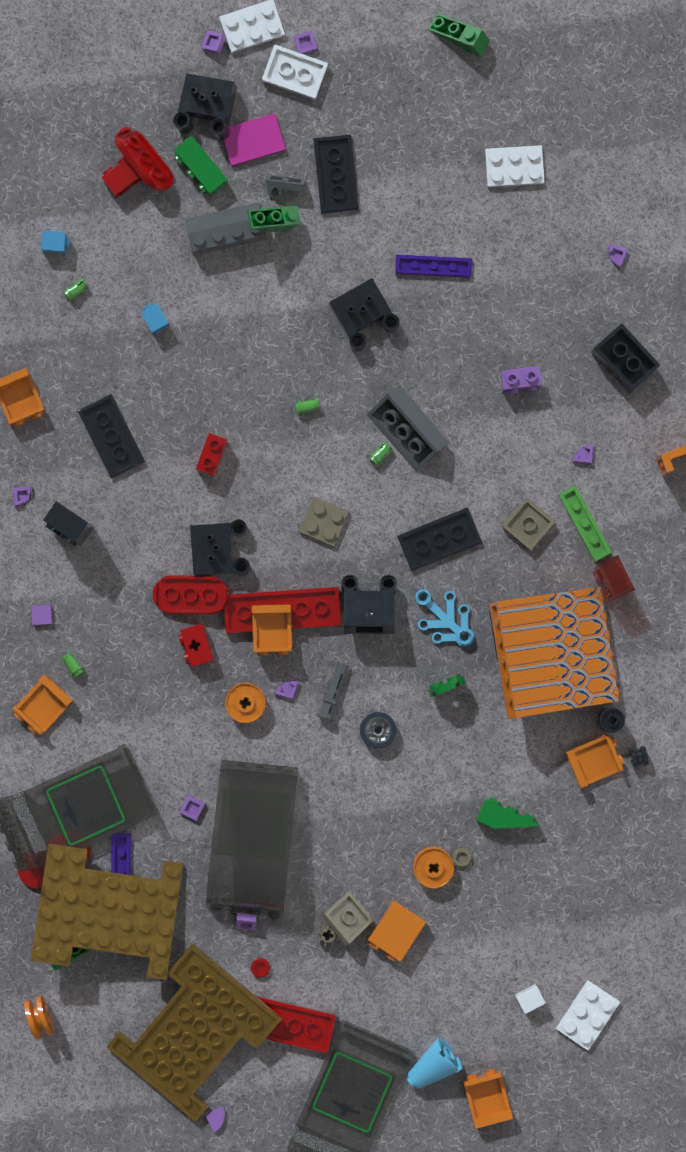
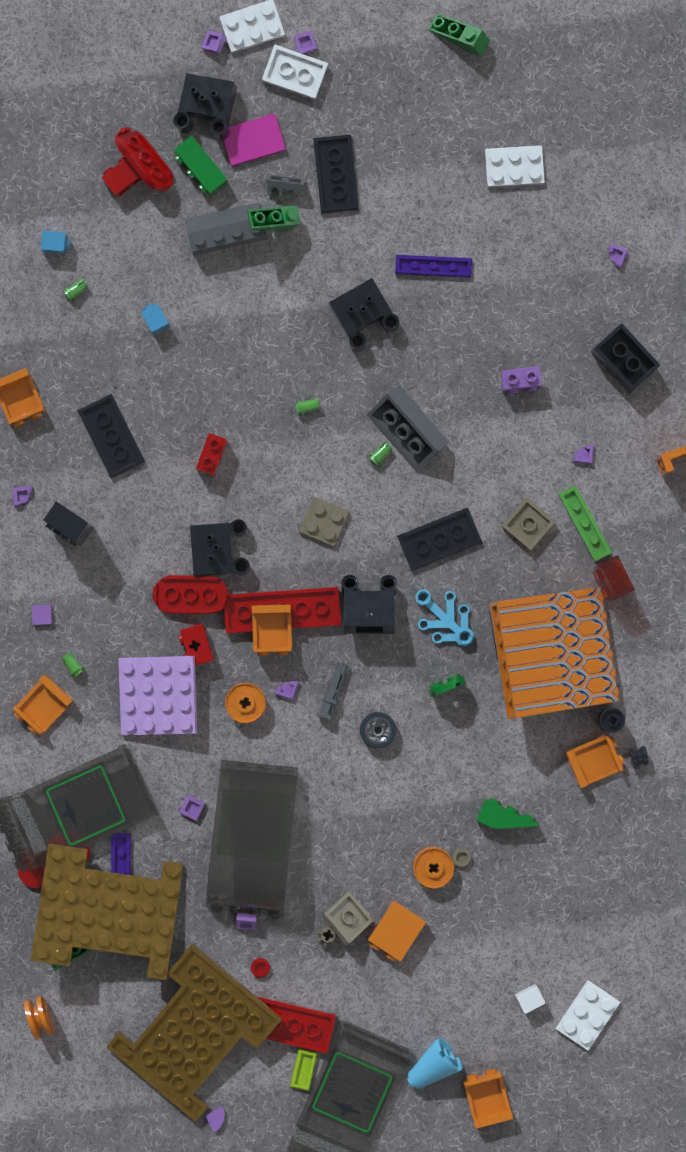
(158, 695): none -> lavender plate
(303, 1069): none -> lime tile

